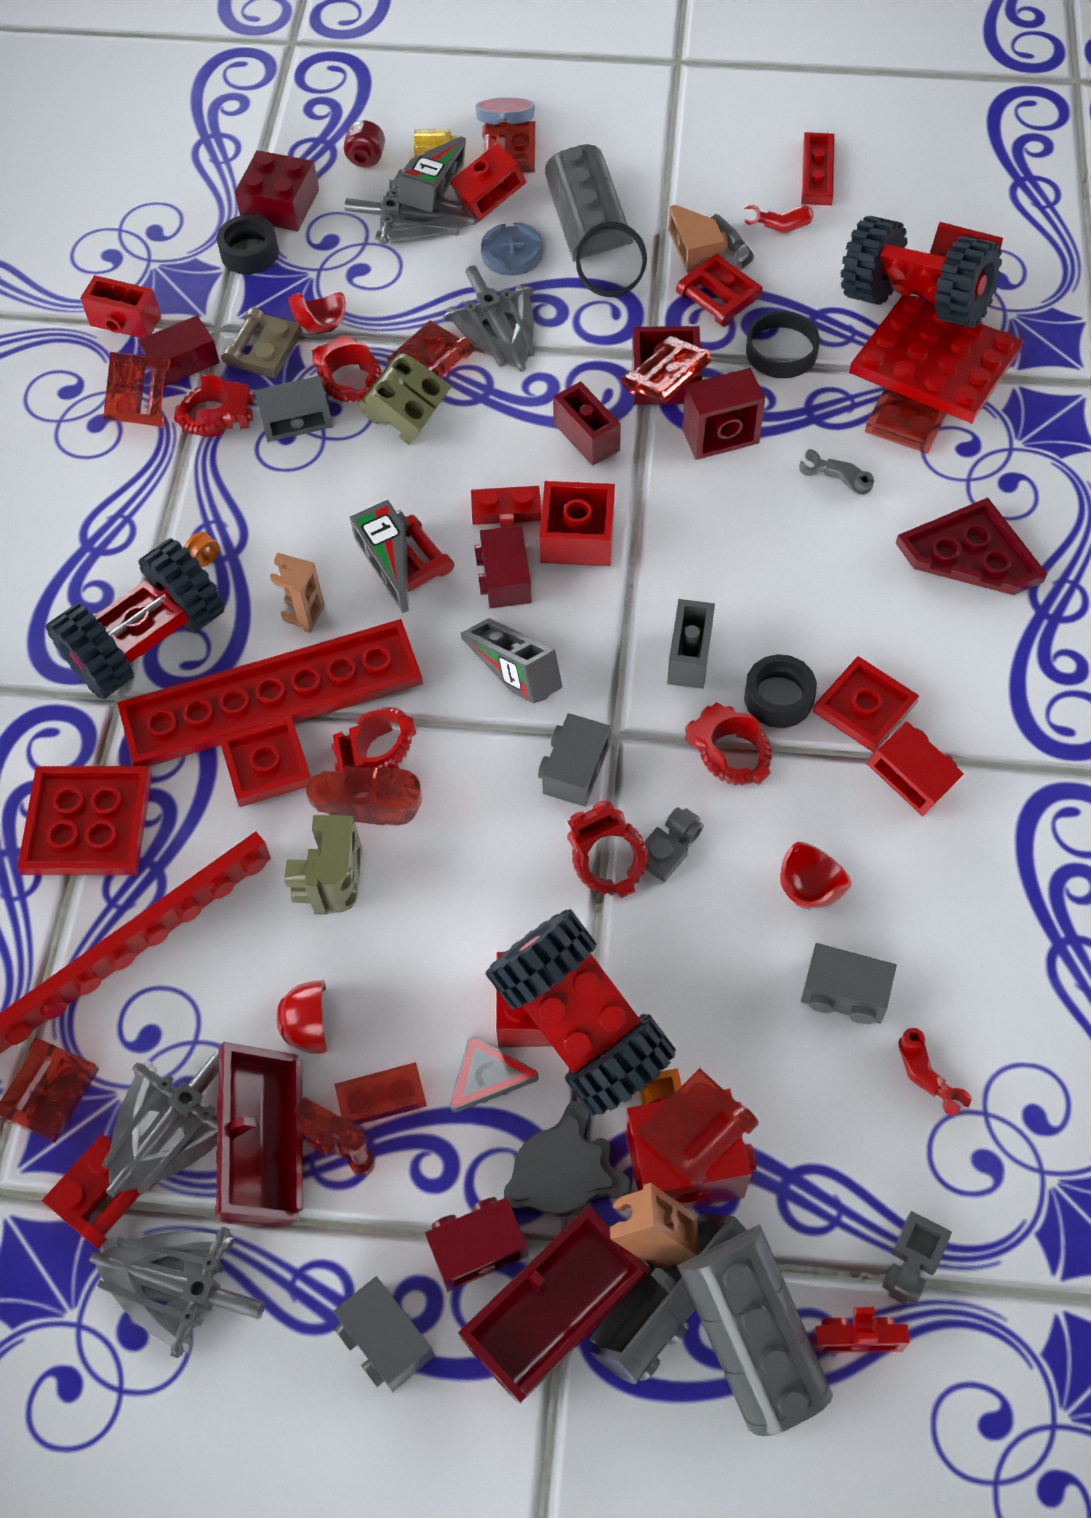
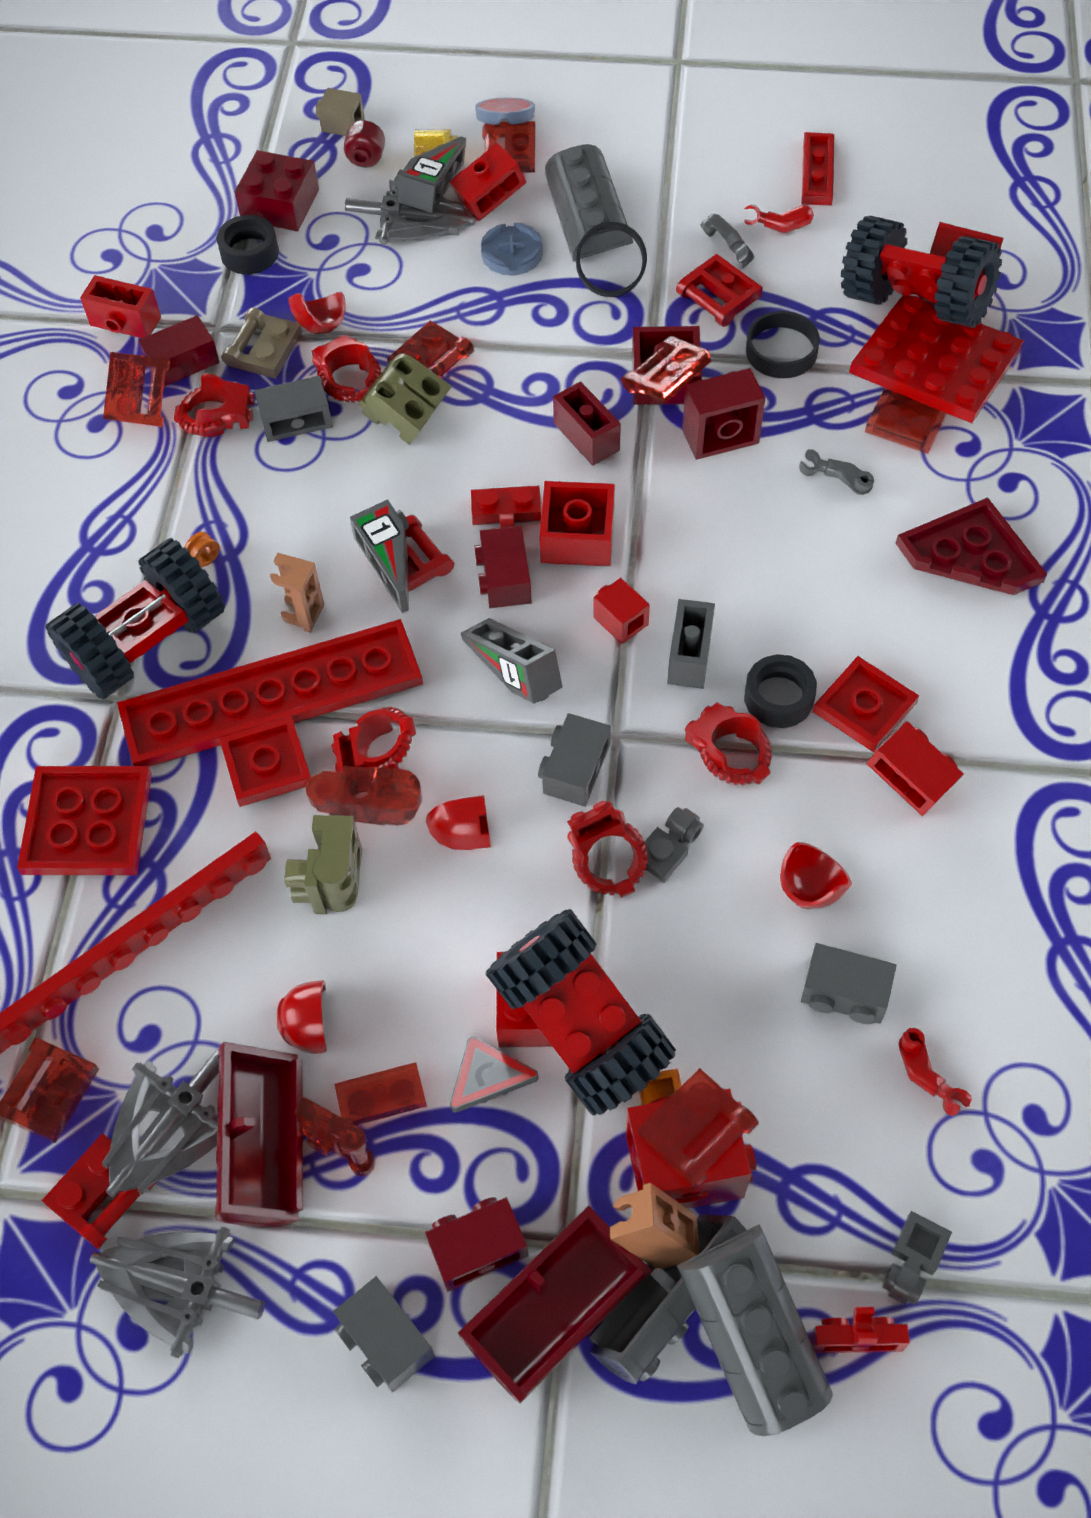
(339, 111): none -> dark tan brick
(460, 824): none -> red brick
(506, 345): flat silver bar -> none
(562, 1170): dark grey tile -> none
(620, 610): none -> red brick
(695, 237): nougat slope -> none

